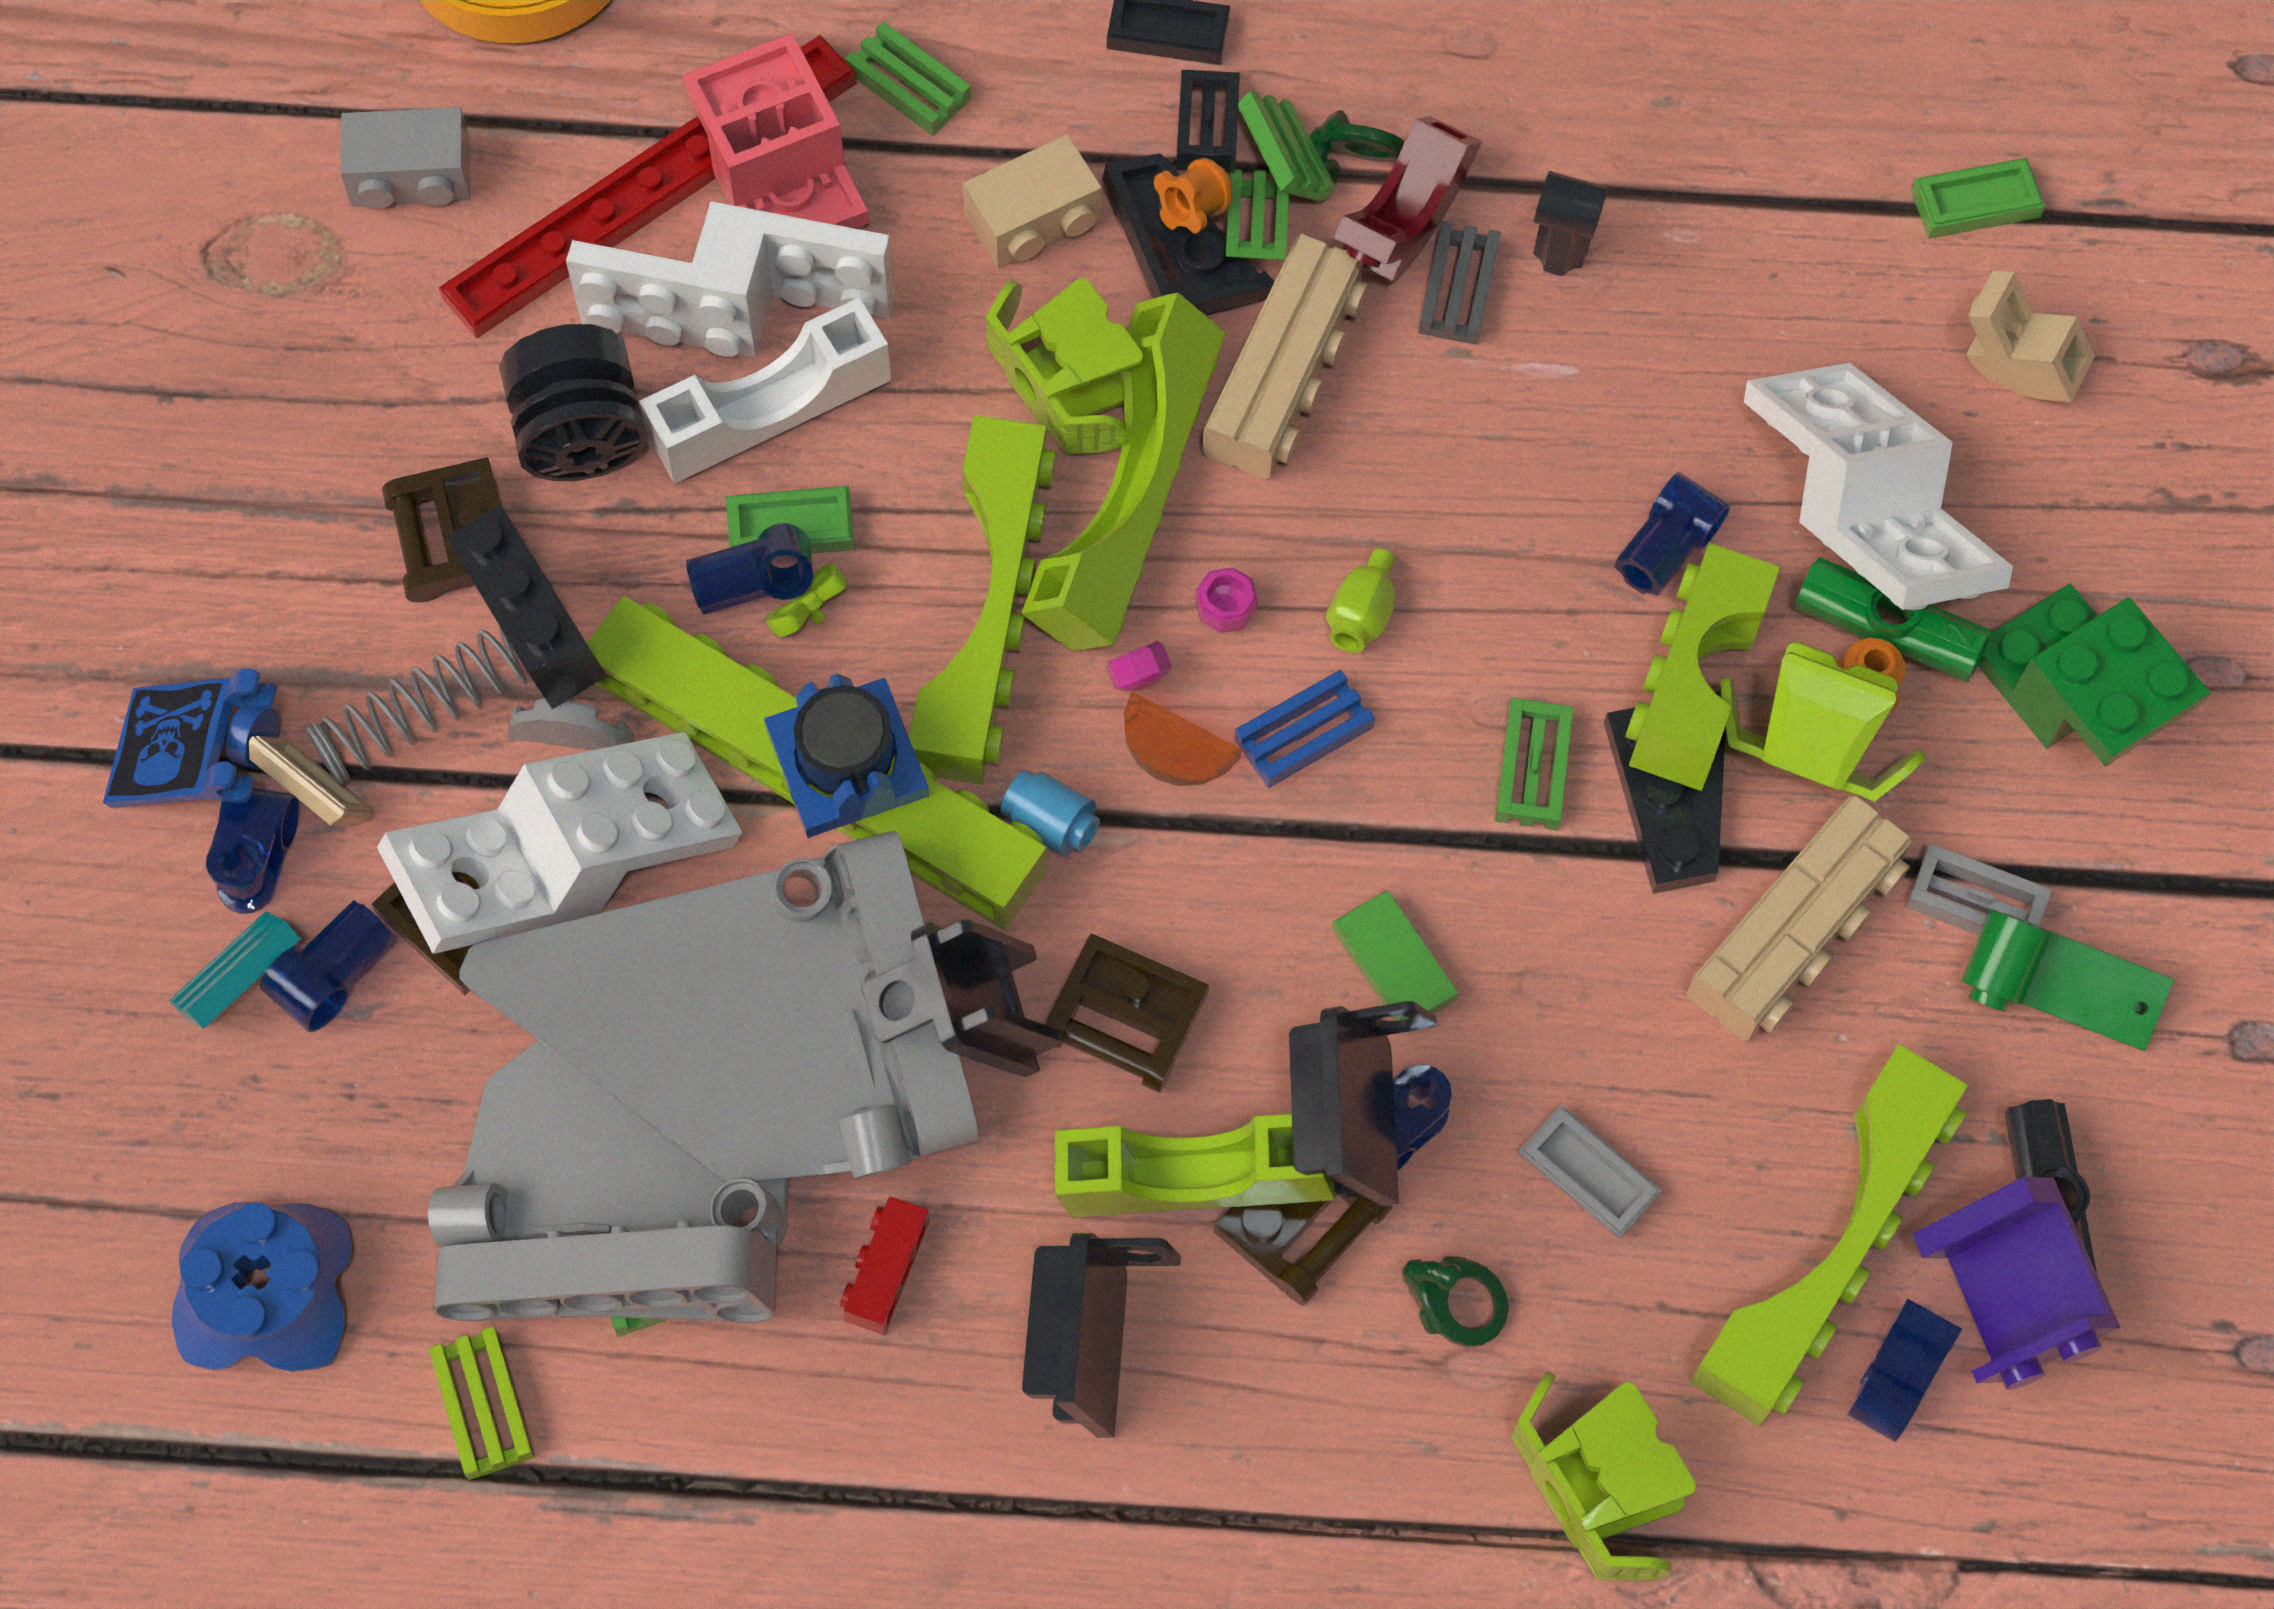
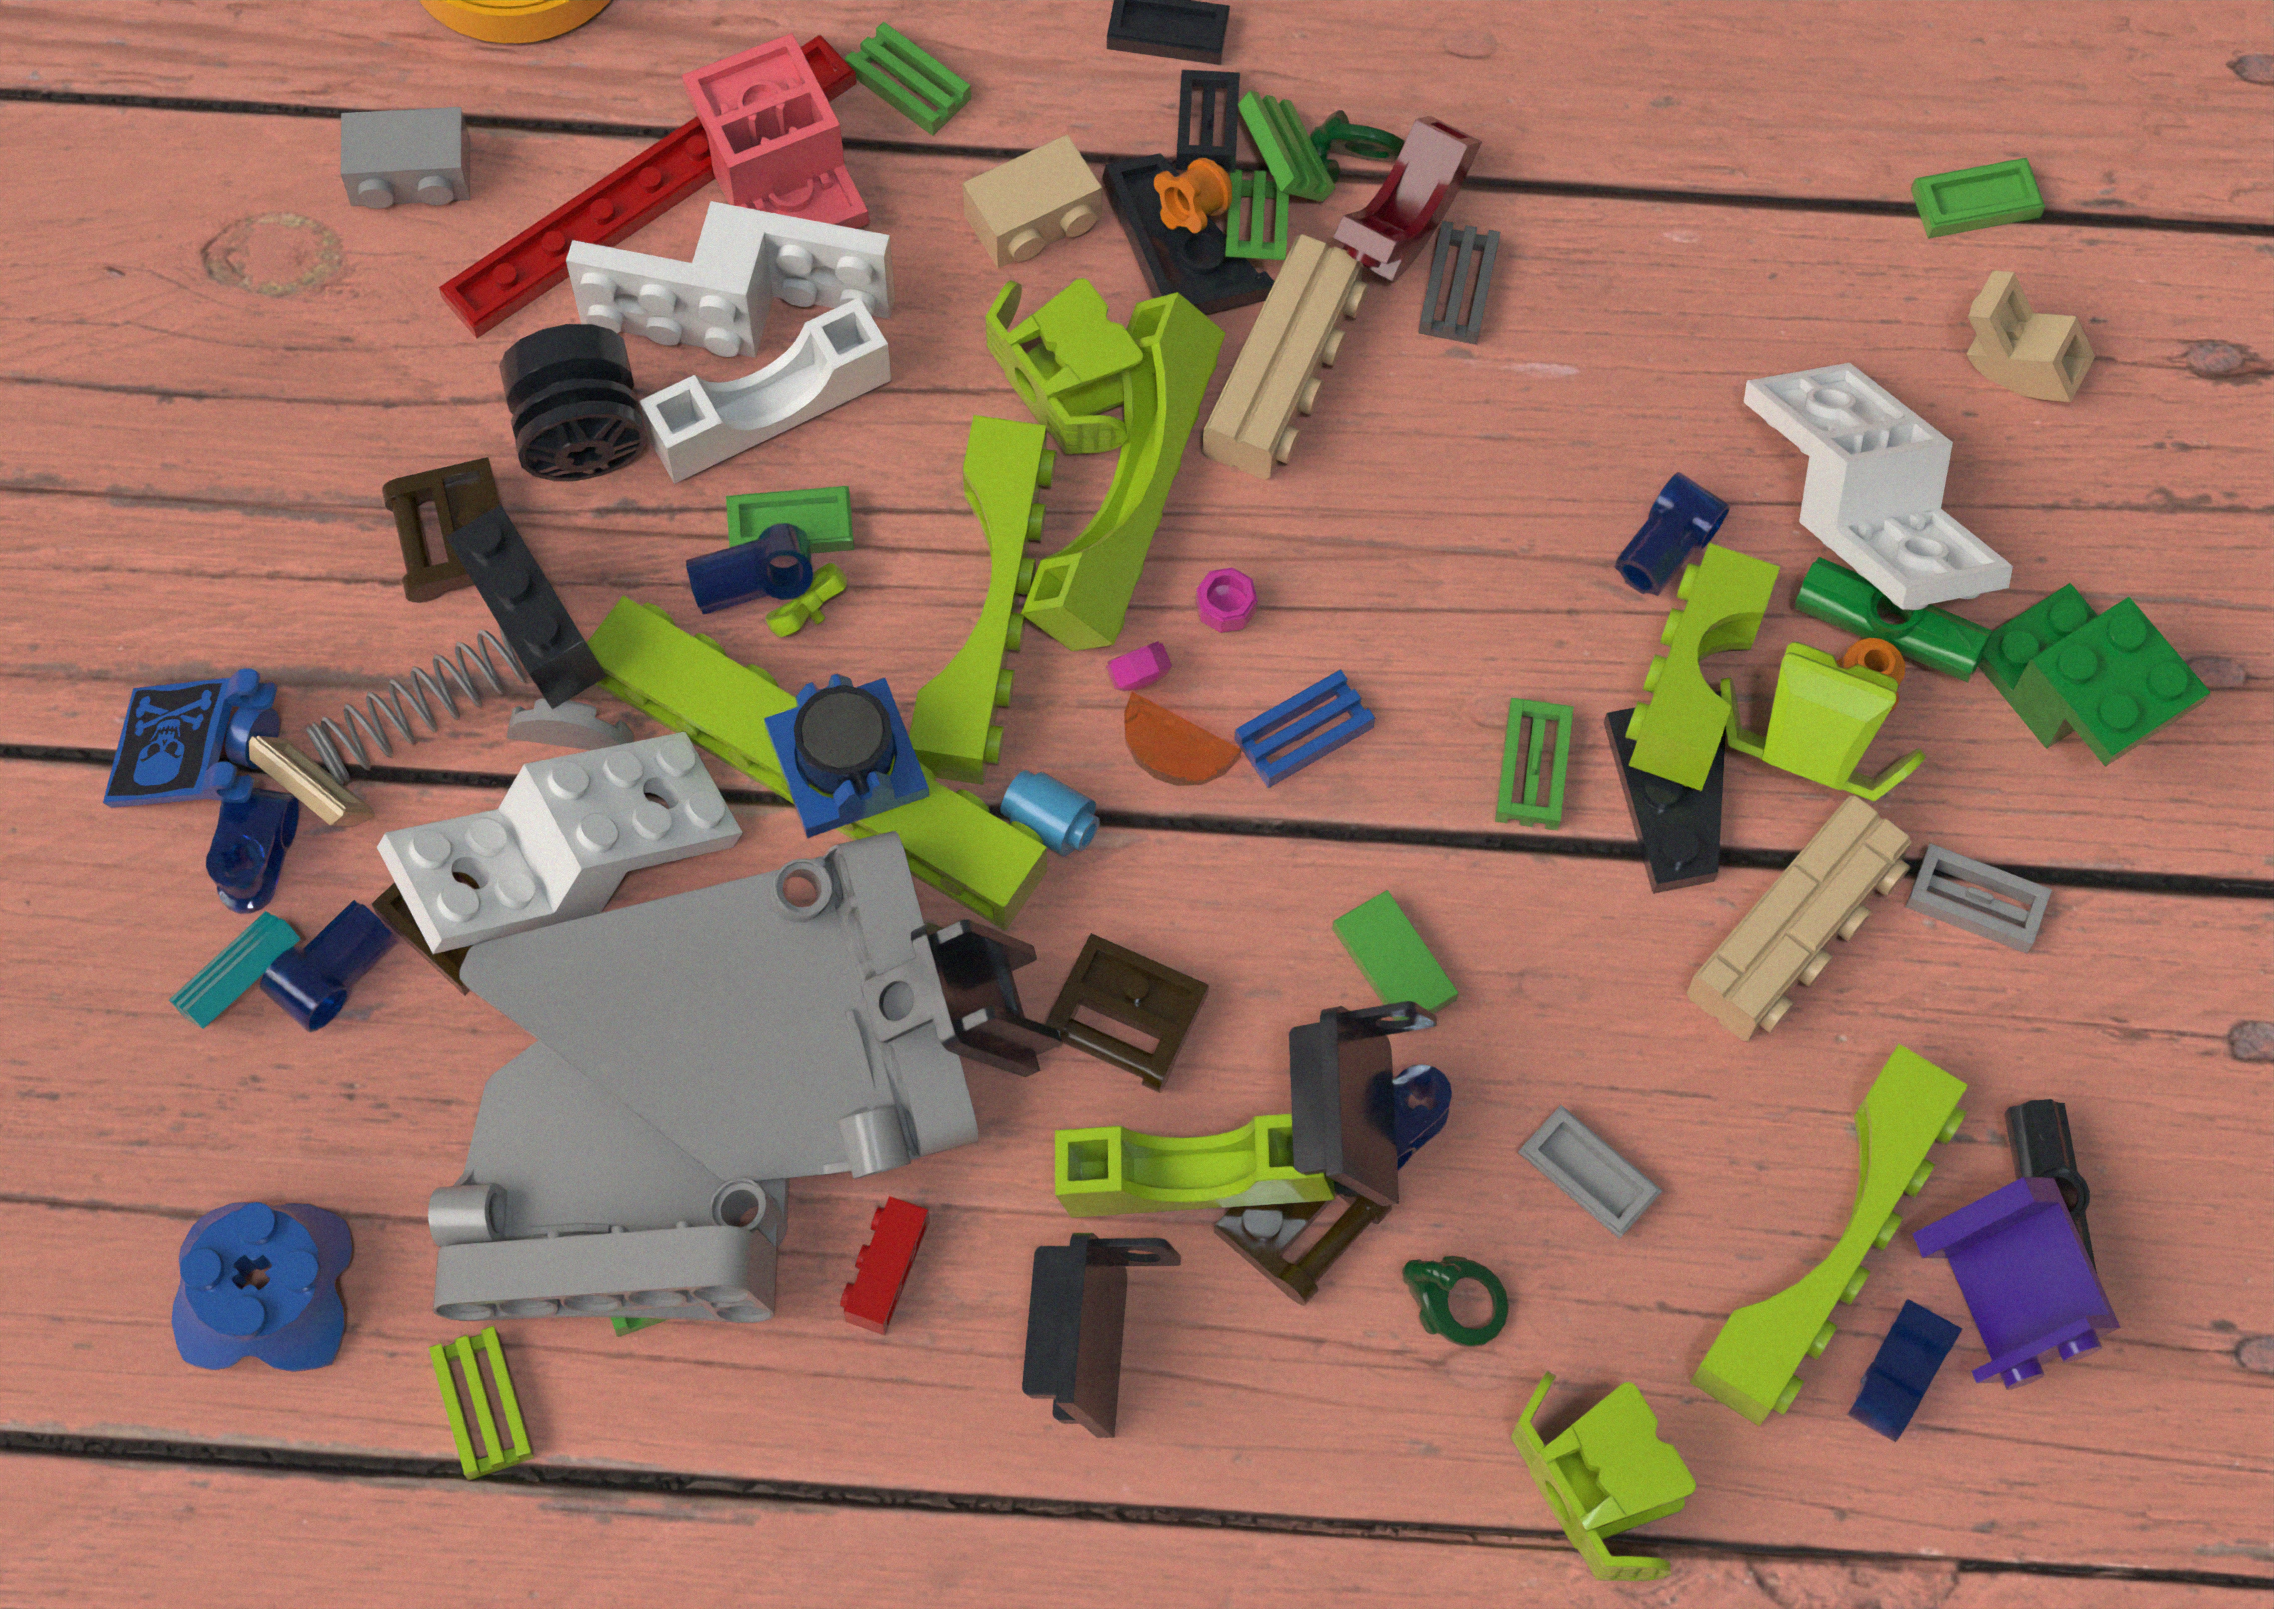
(1362, 604): lime plant -> none
(1566, 221): black piece -> none
(2064, 979): green door -> none

